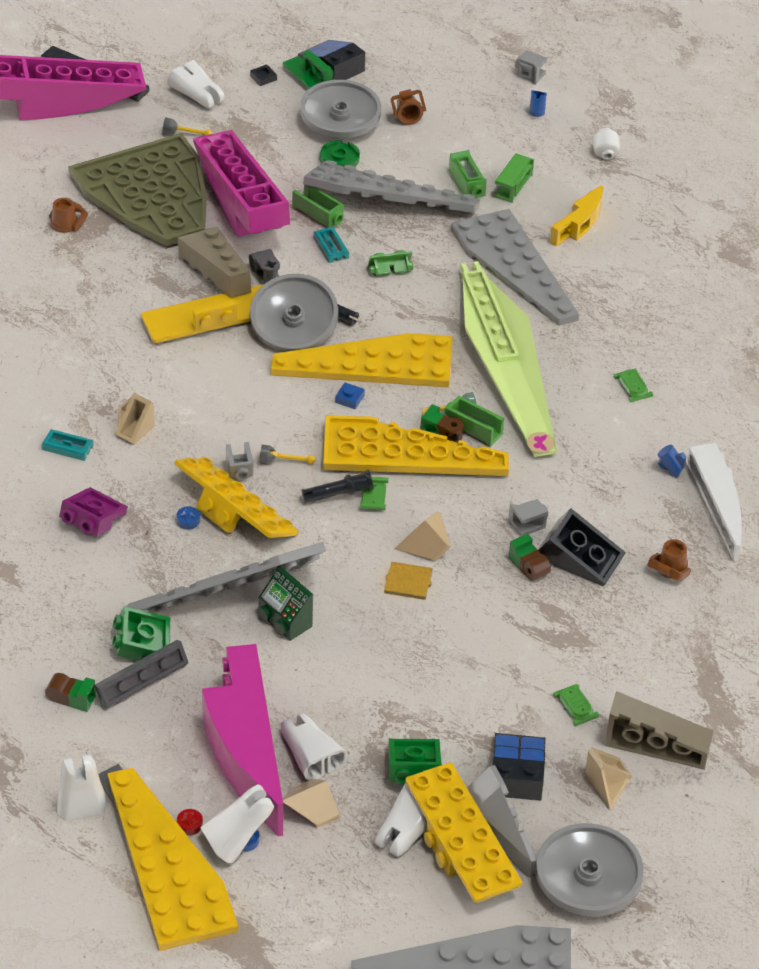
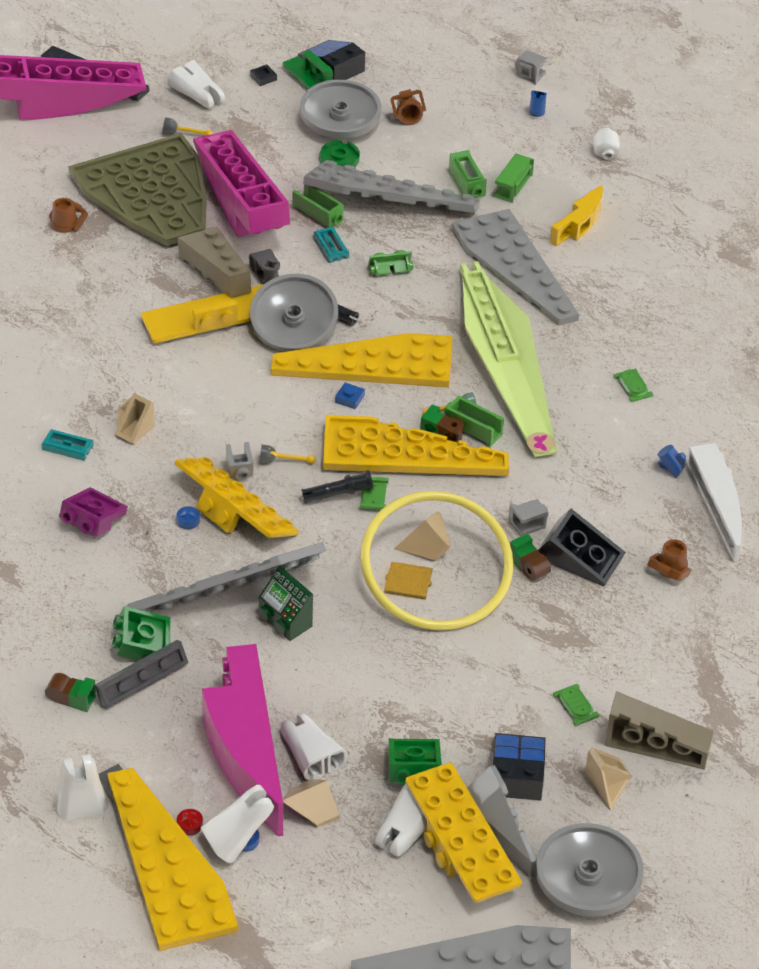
(426, 623): none -> light yellow piece

